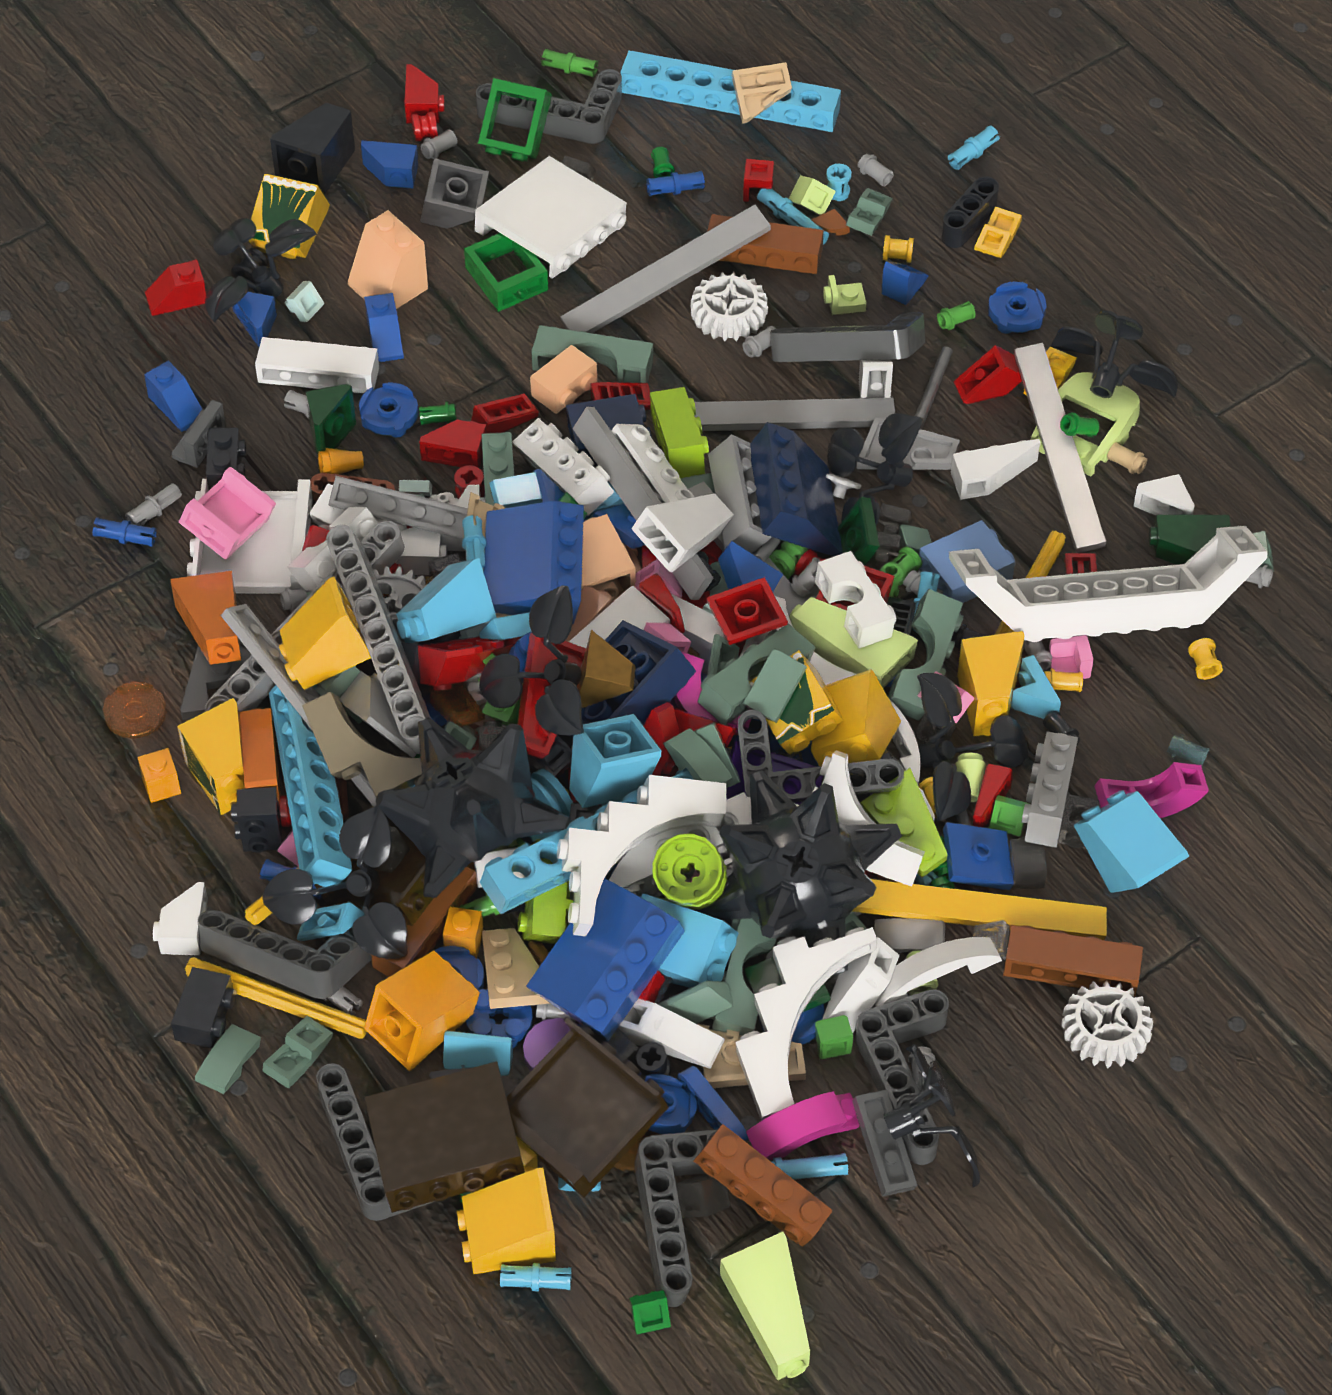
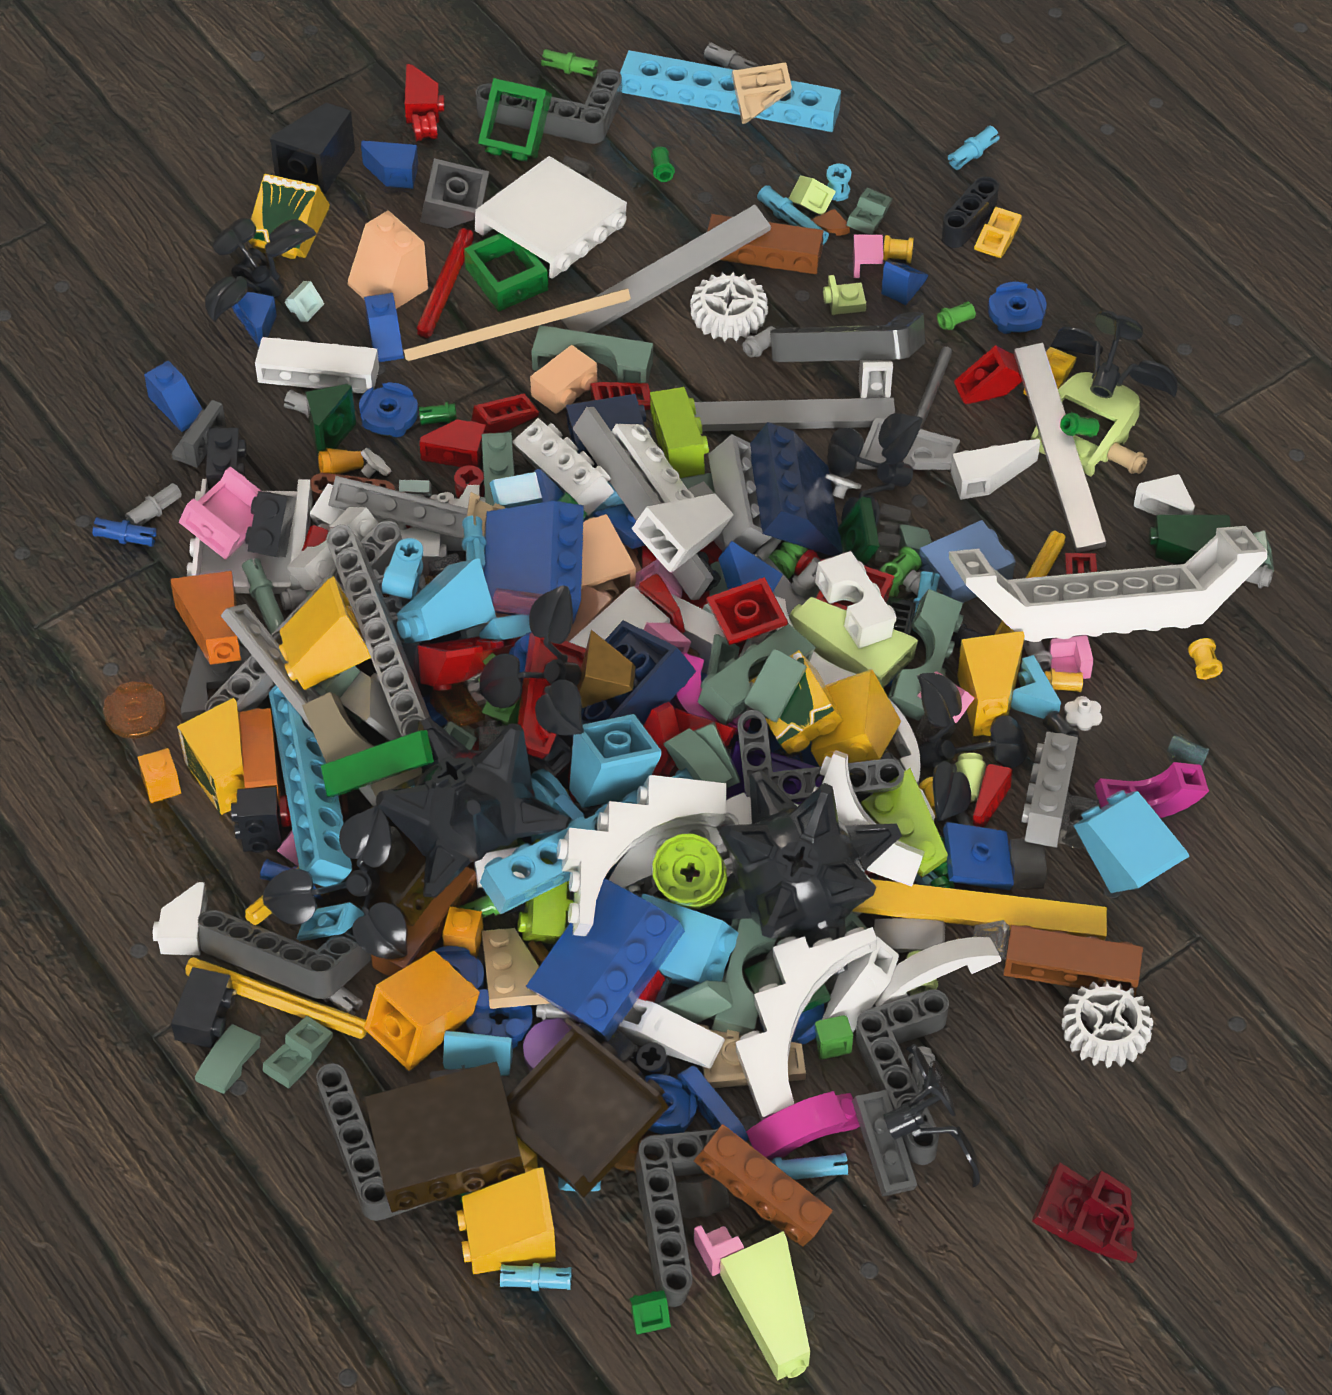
(177, 289): red slope -> none
(262, 591): none -> sand green pin
(270, 524): none -> black brick
(374, 464): none -> white plant
(377, 763): none -> green tile
(404, 570): none -> medium azure piece
(433, 147): light grey pin -> none
(444, 283): none -> red axle
(514, 601): none -> clear pink cylinder
(517, 324): none -> tan tile
(566, 806): none -> dark azure tile
(675, 183): blue pin -> none
(715, 1246): none -> bright pink panel
(727, 58): none -> light grey pin
(757, 175): red panel -> none
(866, 250): none -> bright pink panel
(869, 165): light grey pin -> none
(1008, 815): bright green tile -> none
(1083, 713): none -> white plant
(1088, 1212): none -> dark red slope

